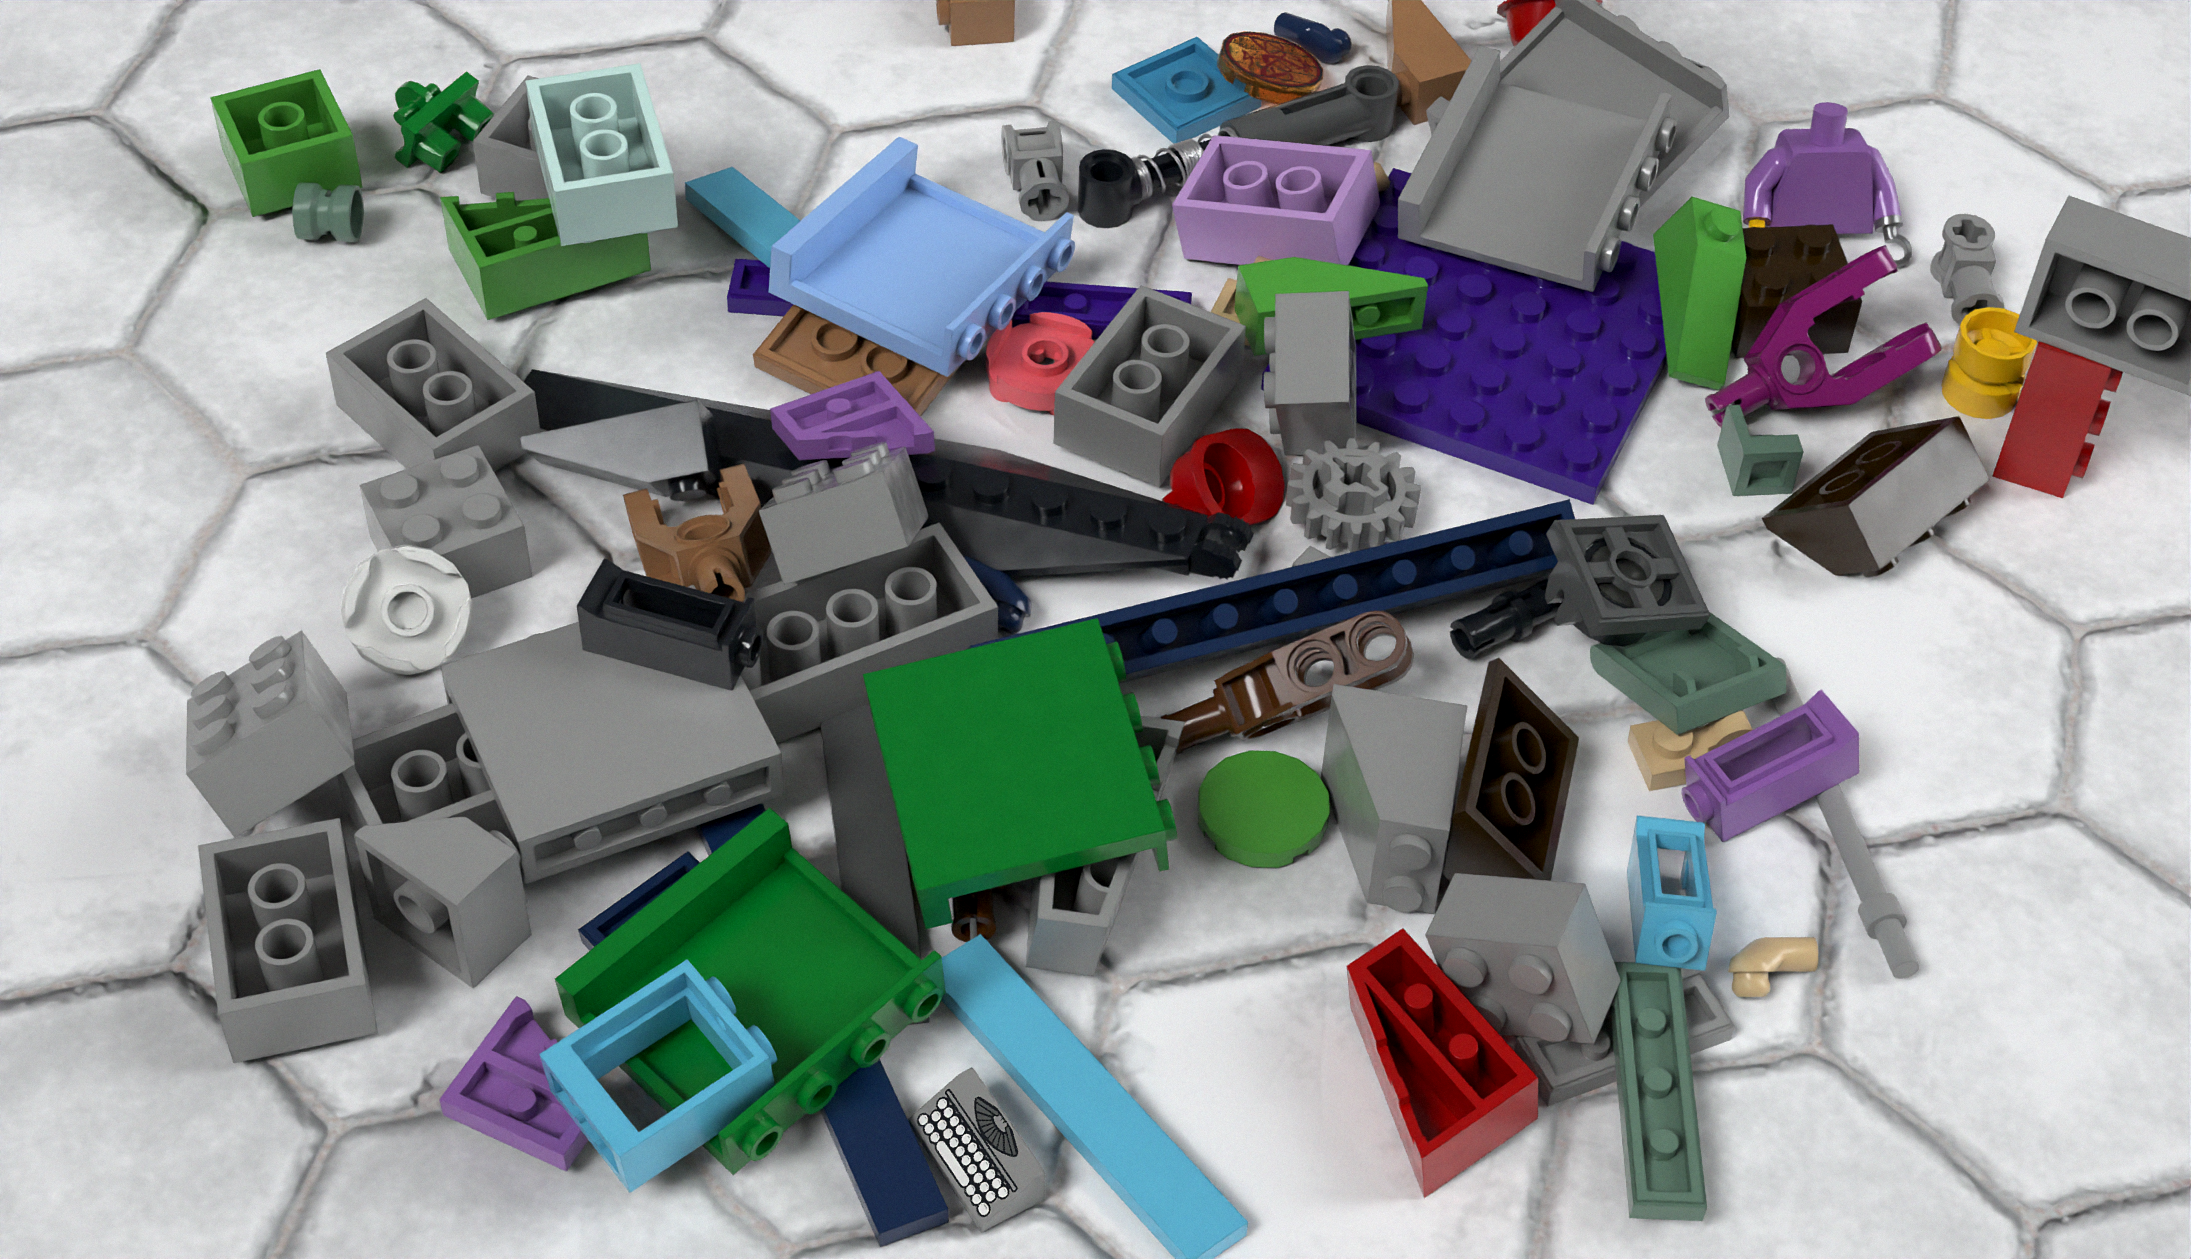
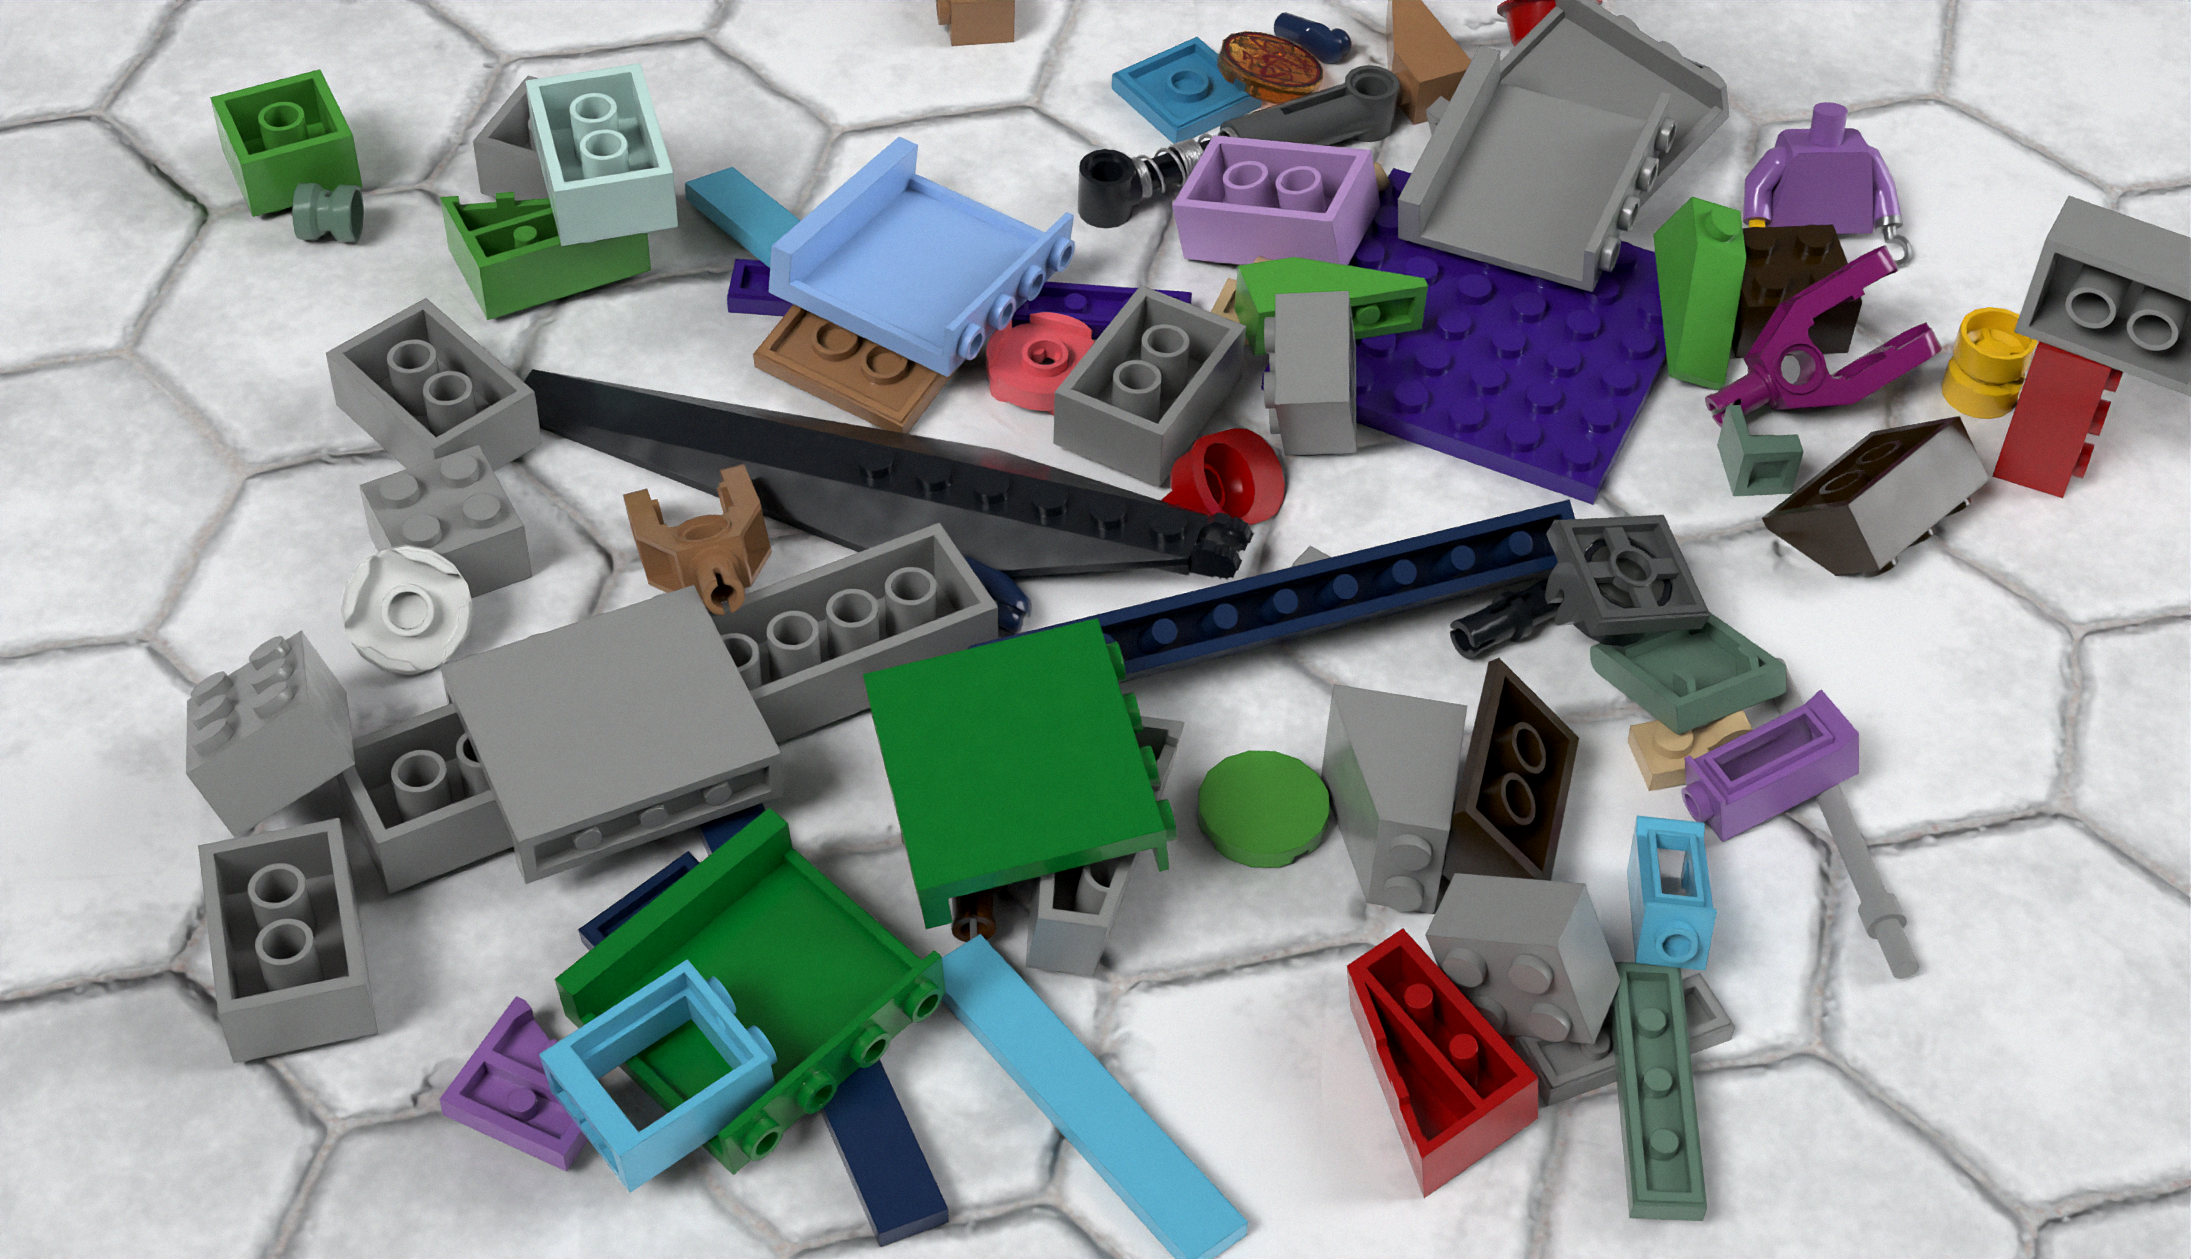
(430, 116): green hips -> none
(447, 891): light grey slope -> none
(658, 449): slope -> none
(668, 627): black window -> none
(843, 513): light grey brick -> none
(851, 418): medium lavender wing -> none
(867, 826): dark grey tile -> none
(979, 1151): slope -> none
(1034, 164): light grey connector -> none
(1274, 688): reddish brown piece -> none
(1352, 495): light grey gear -> none
(1767, 955): tan arm -> none
(1966, 265): light grey connector -> none

